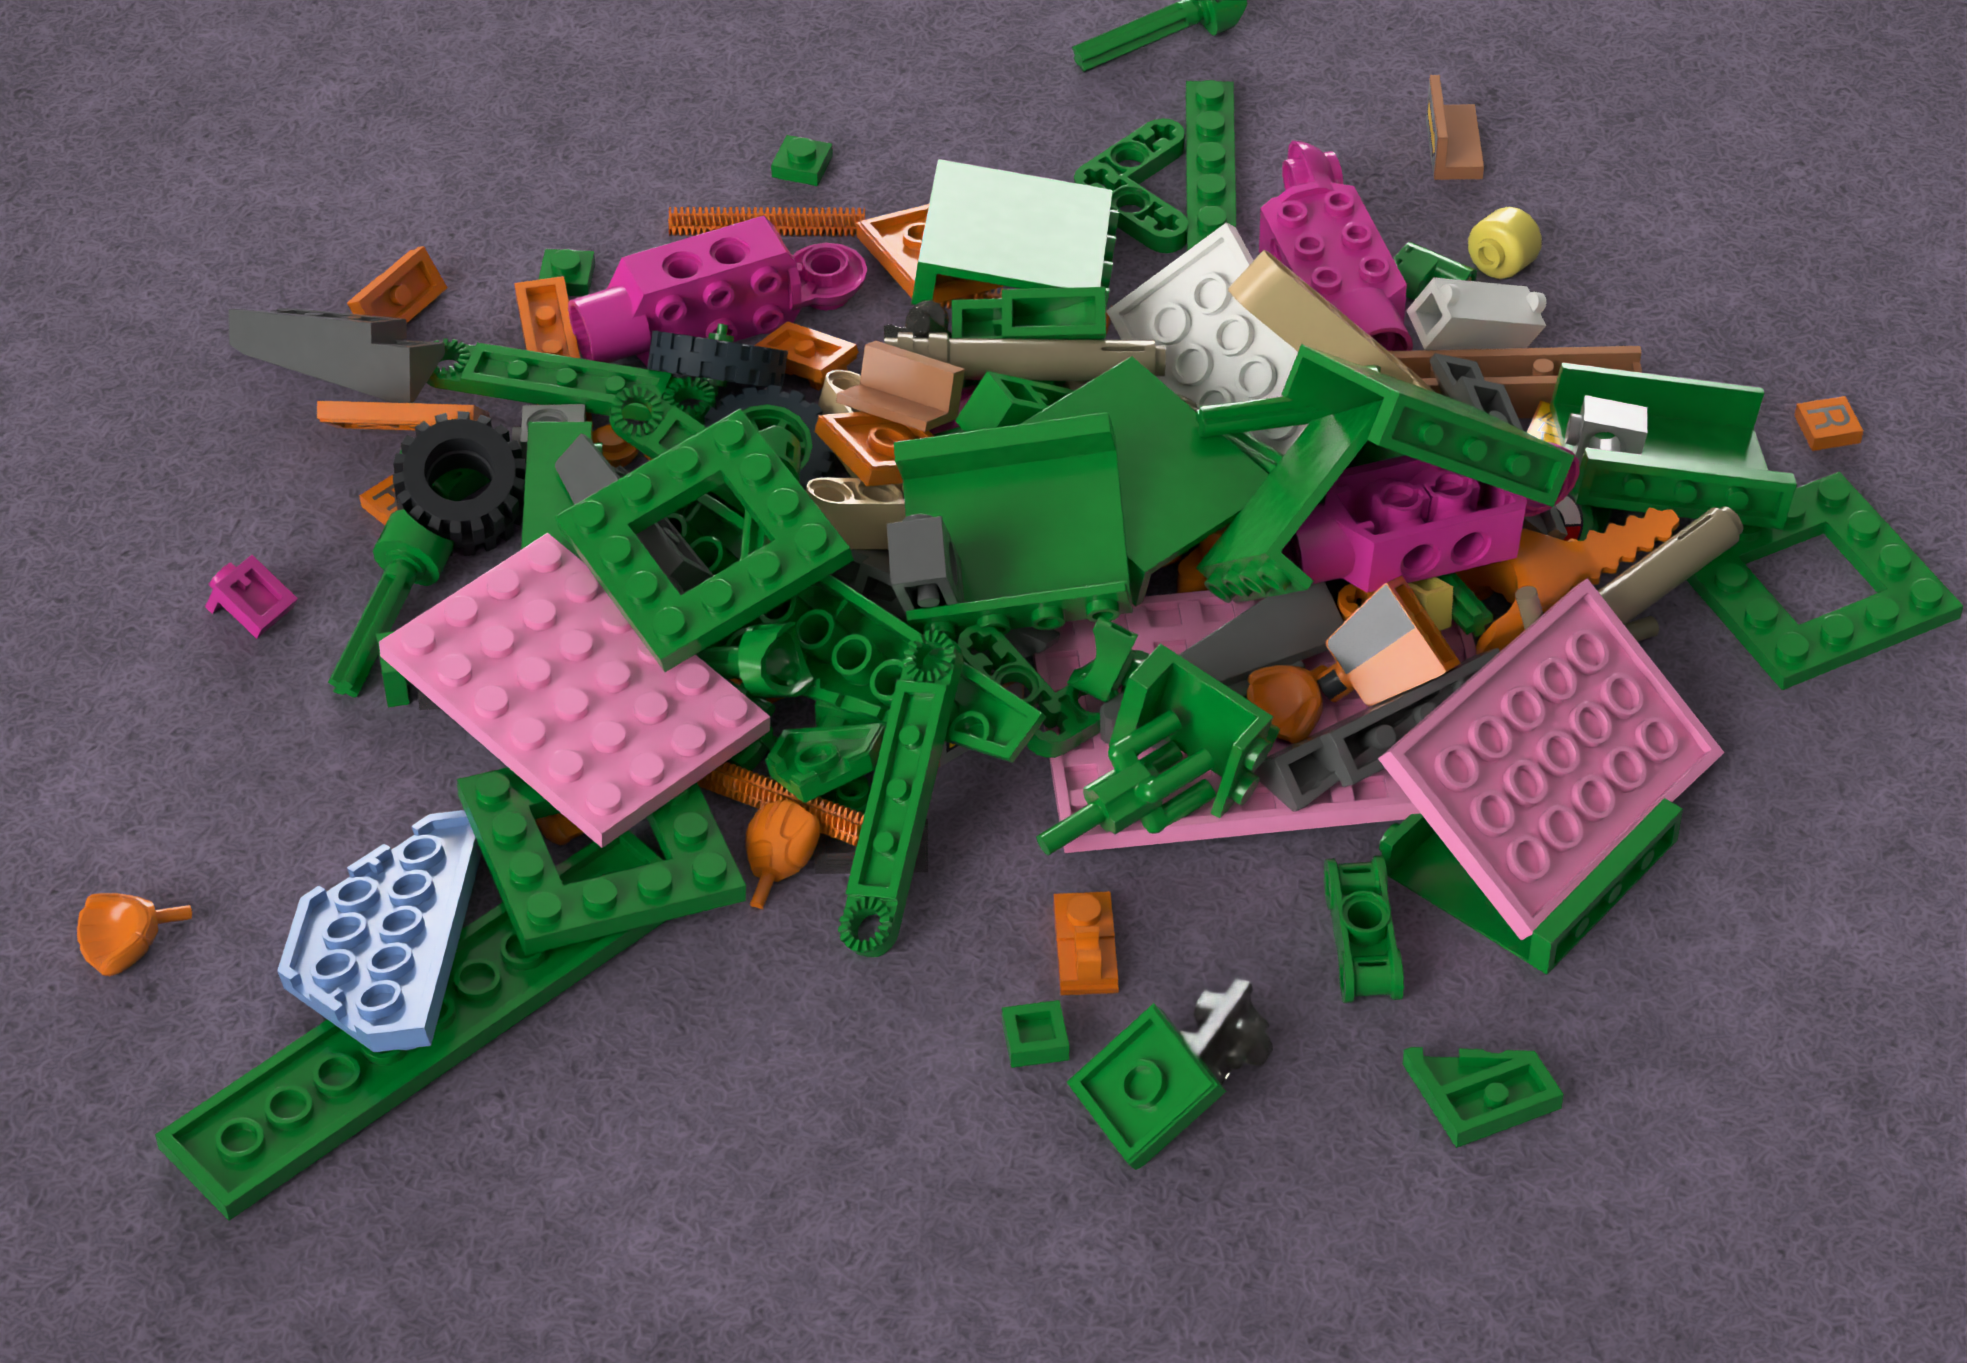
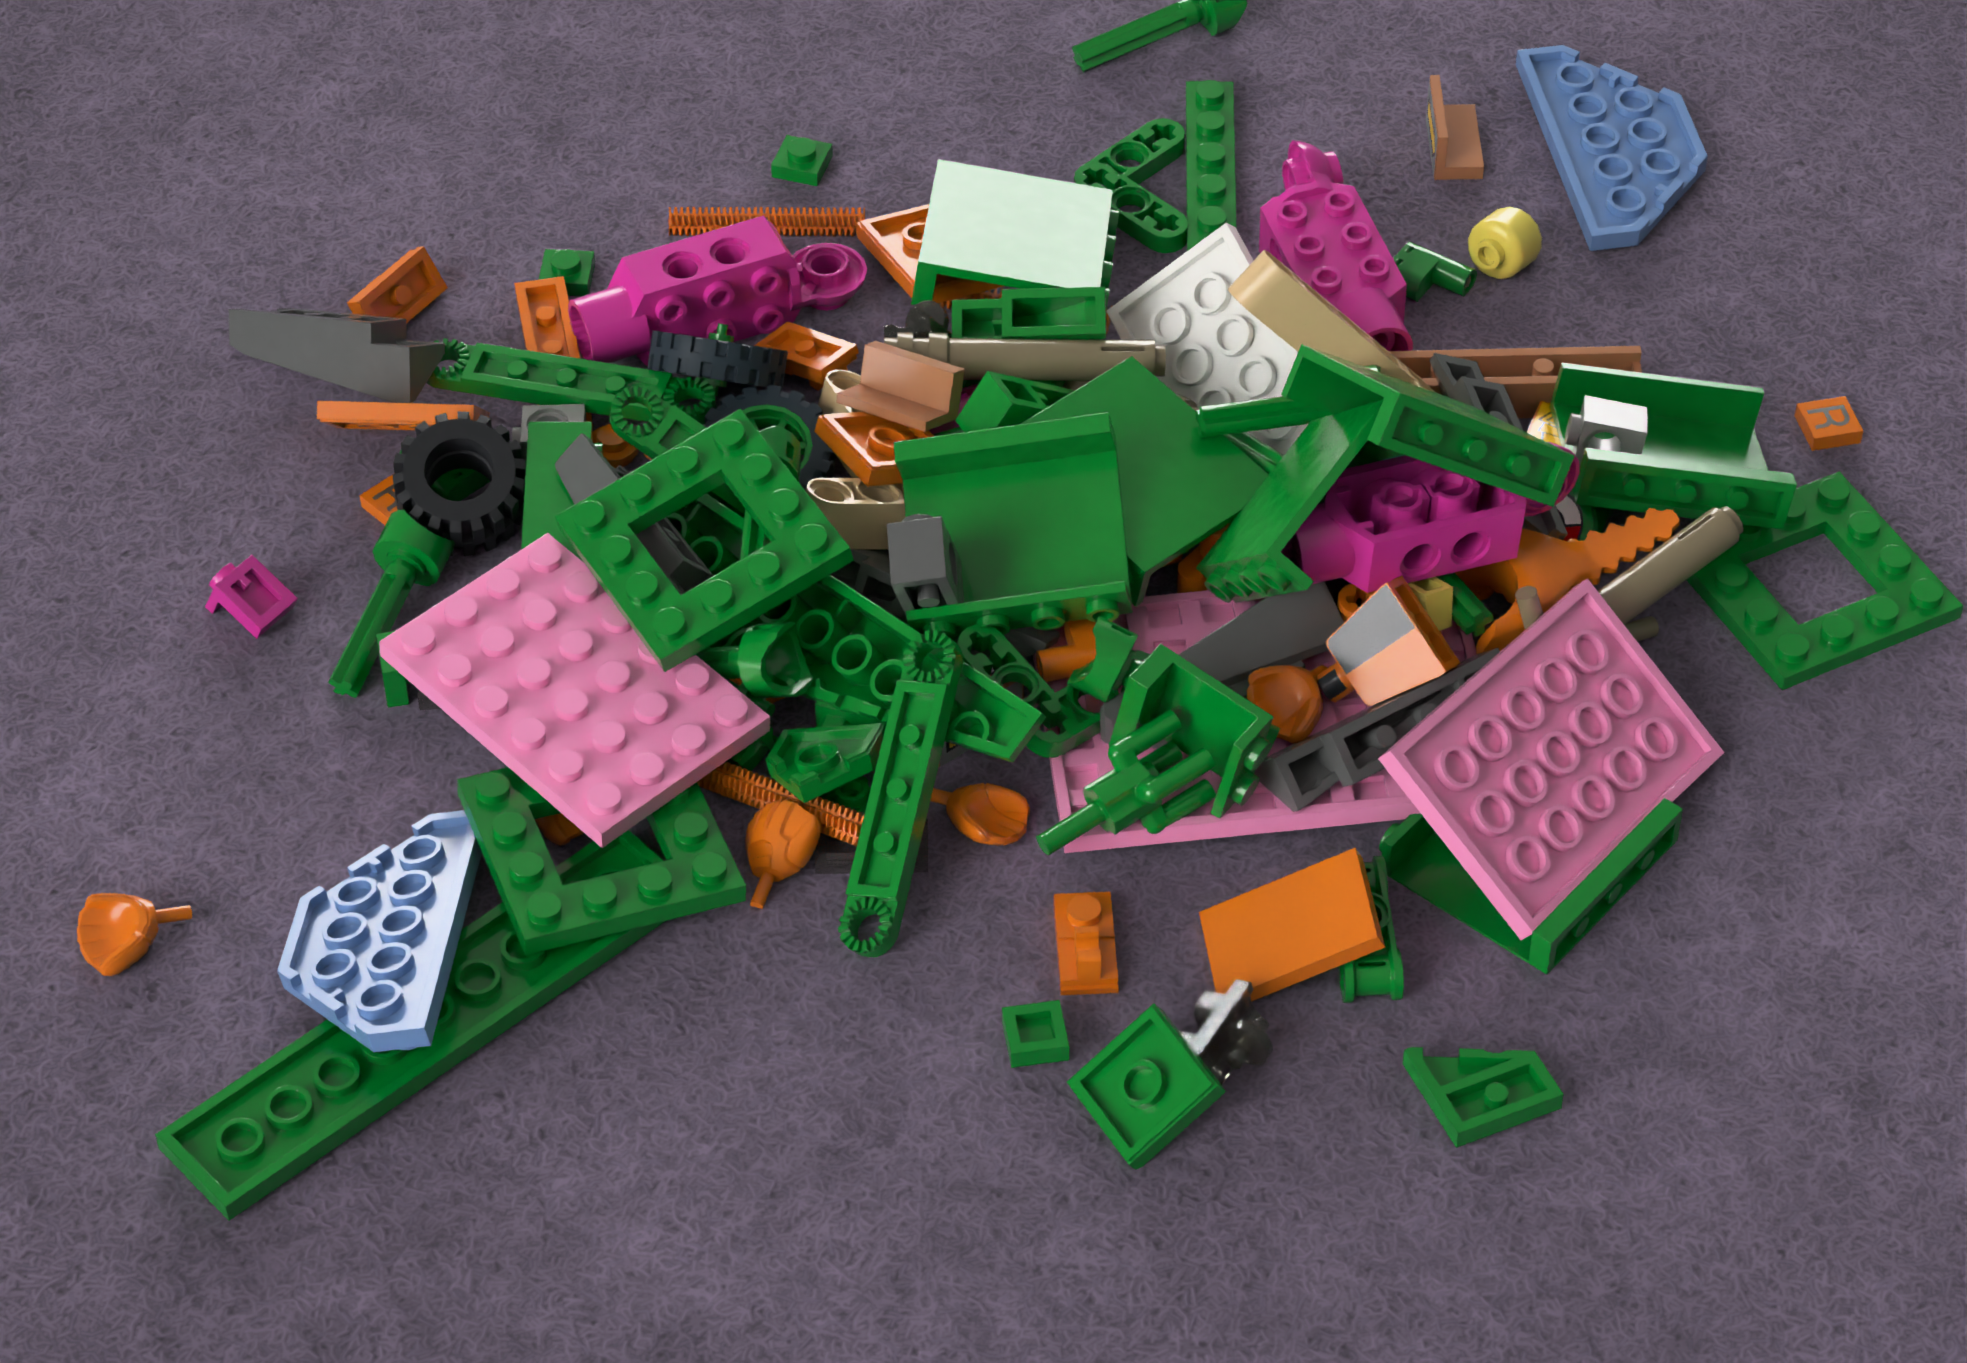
(986, 812): none -> orange piece
(1061, 661): none -> orange piece
(1293, 927): none -> orange tile
(1476, 315): white brick -> none
(1614, 143): none -> medium blue plate

